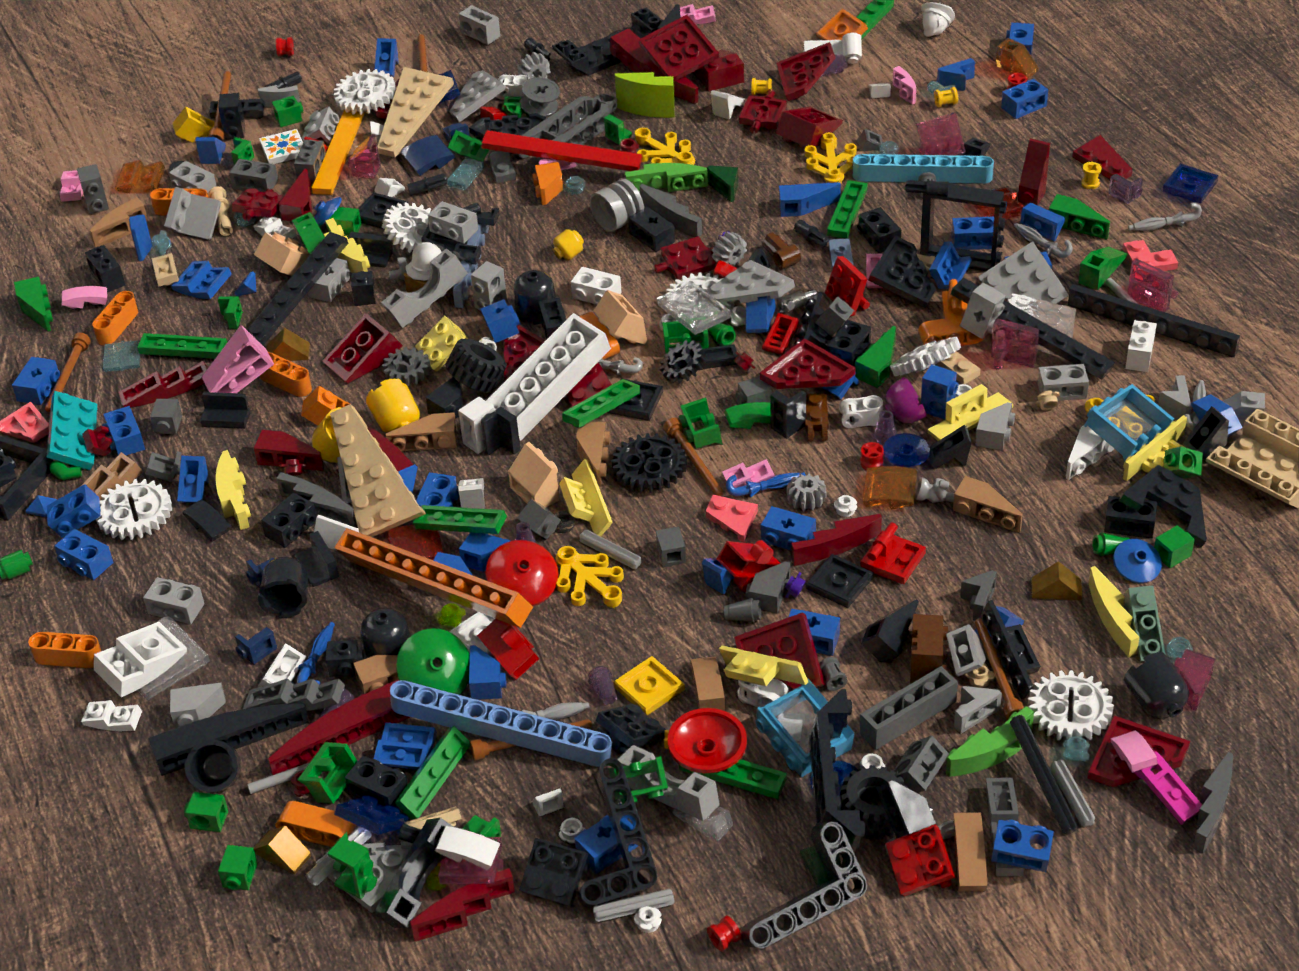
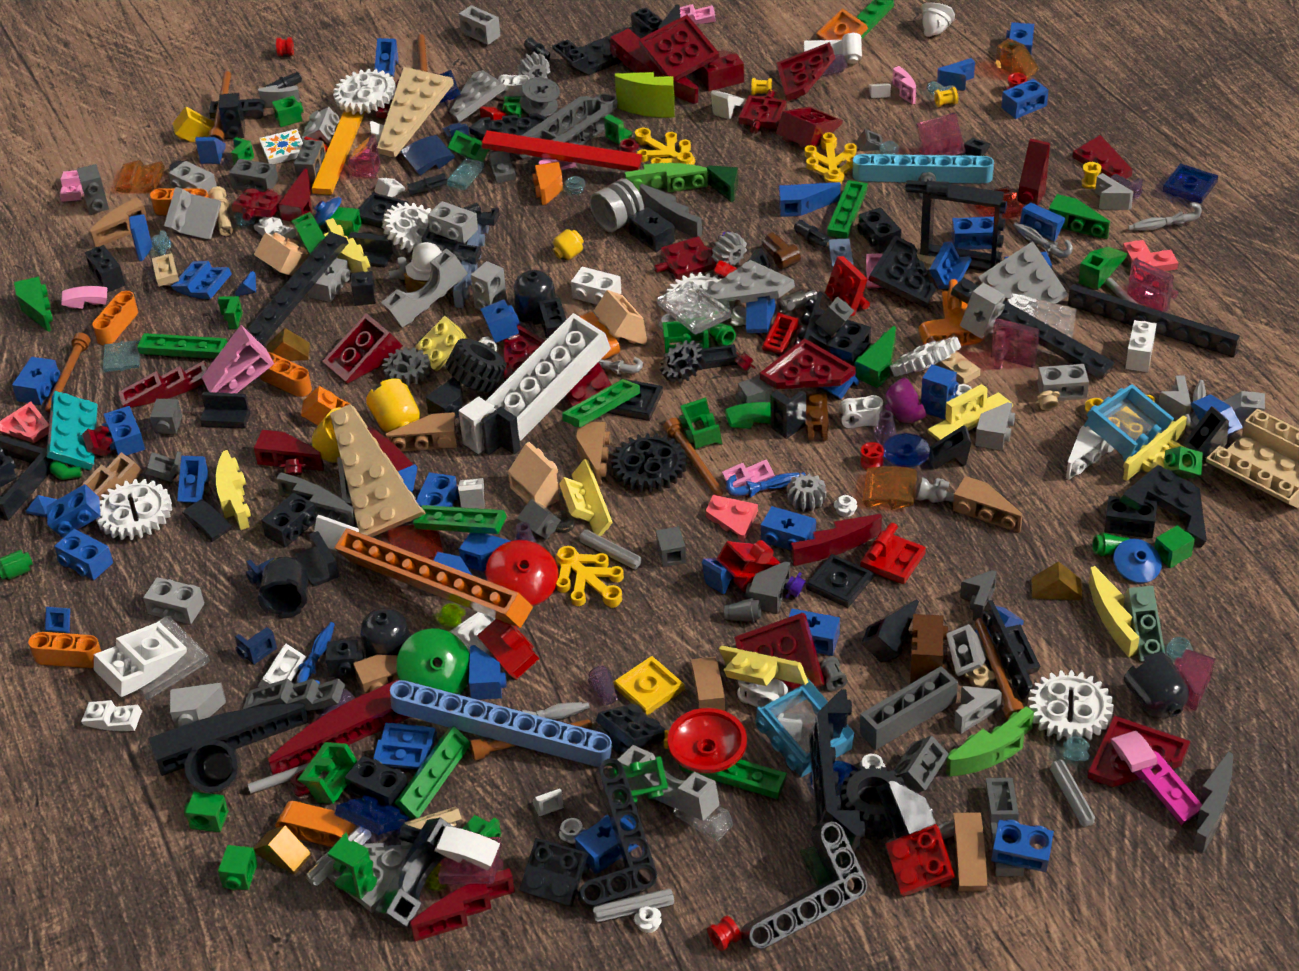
(57, 619): none -> blue slope
(1043, 774): black axle -> none
(1113, 194): none -> light grey slope

